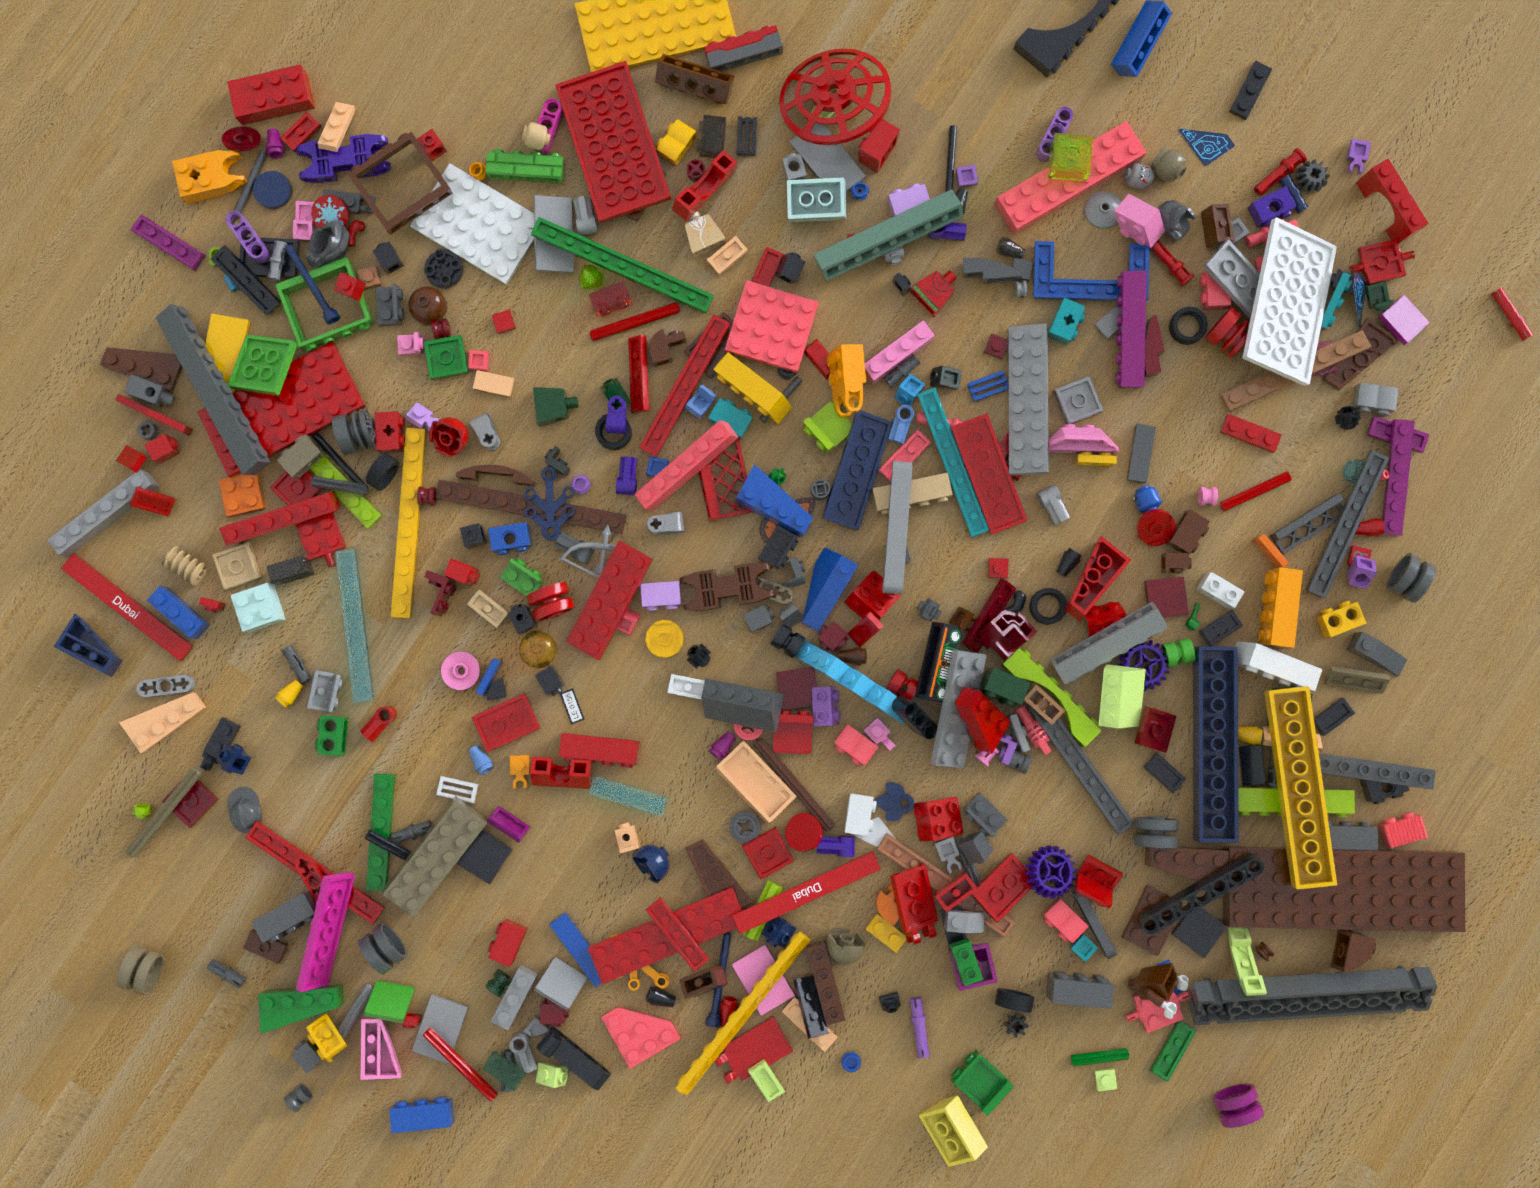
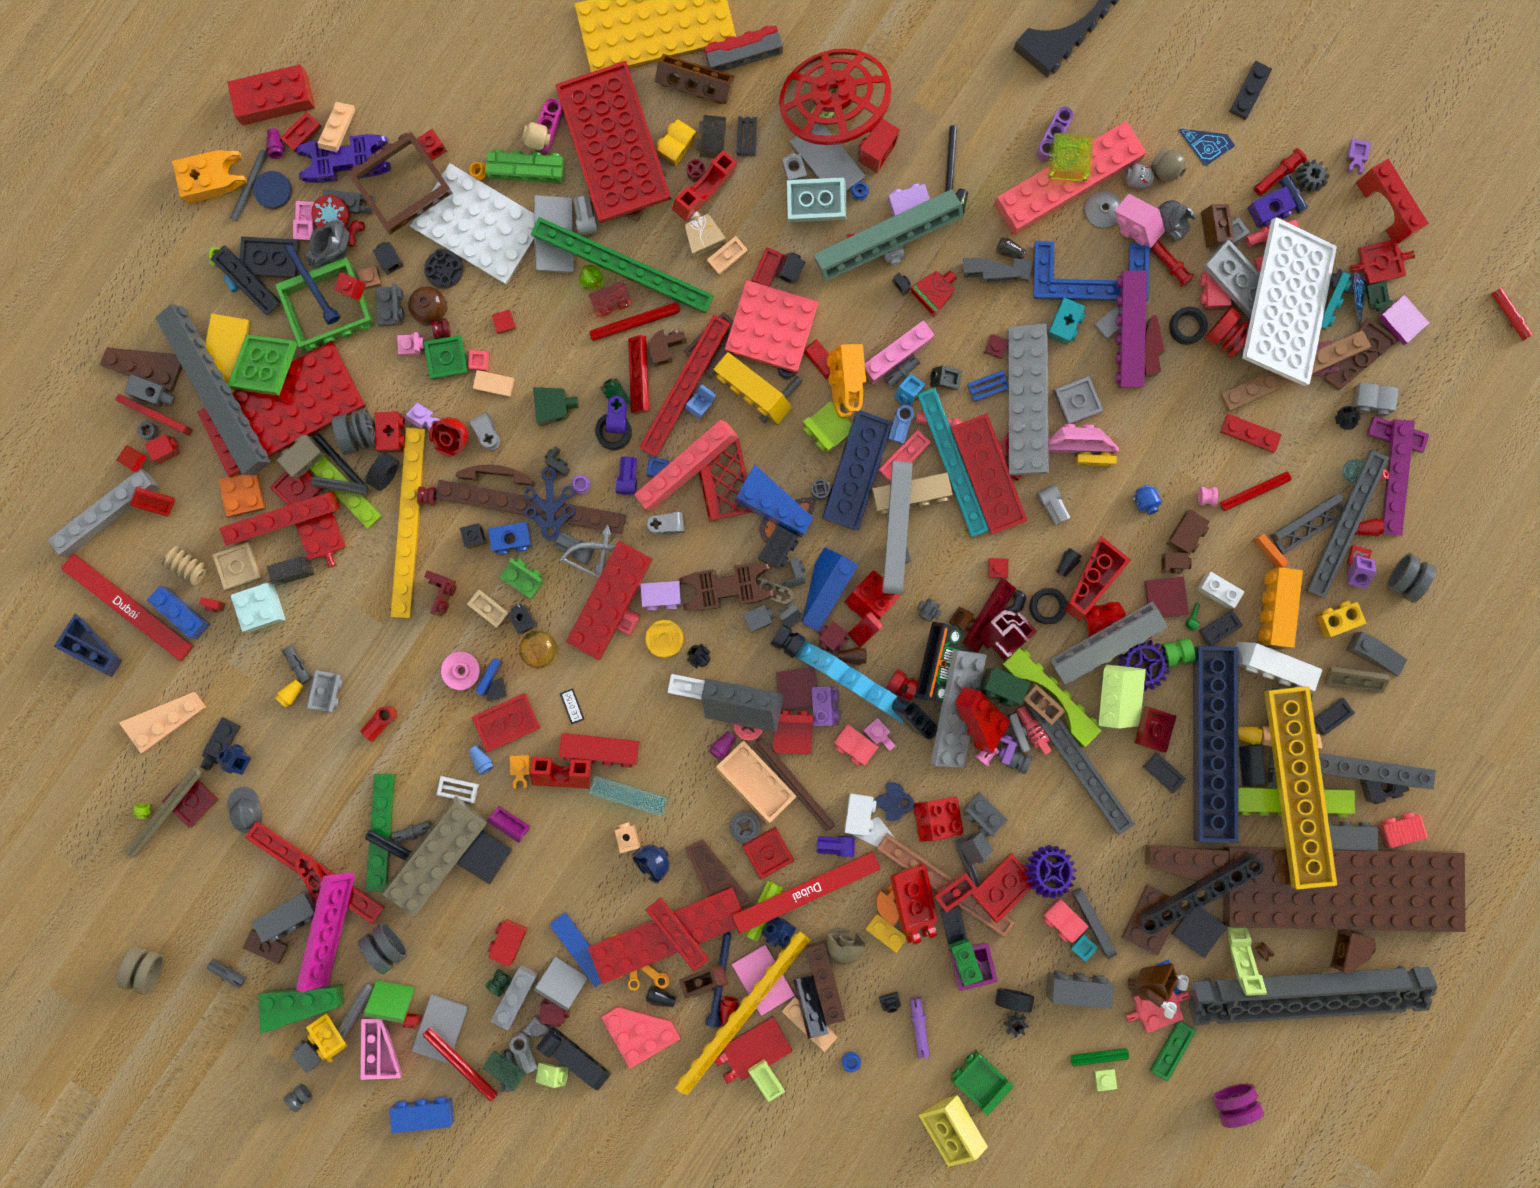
(151, 682): light grey beam -> none
(168, 242): magenta tile -> none
(241, 139): dark red dish -> none
(242, 230): medium lavender beam -> none
(277, 261): light grey pin -> none
(338, 735): green brick -> none
(354, 625): clear light blue plate -> none
(462, 573): red brick -> none
(550, 603): red wheel -> none
(550, 681): black brick -> none
(738, 419): teal brick -> none
(777, 476): green plate -> none
(803, 832): red tile -> none
(948, 851): light grey plate -> none
(951, 231): dark purple piece -> none
(964, 921): light grey slope -> none
(966, 176): medium lavender plate -> none
(1020, 289): light grey bush -> none
(1097, 881): red bracket -> none
(1141, 38): blue brick -> none
(1141, 453): dark grey tile -> none
(1156, 527): red tile -> none
(1156, 828): dark grey wheel -> none

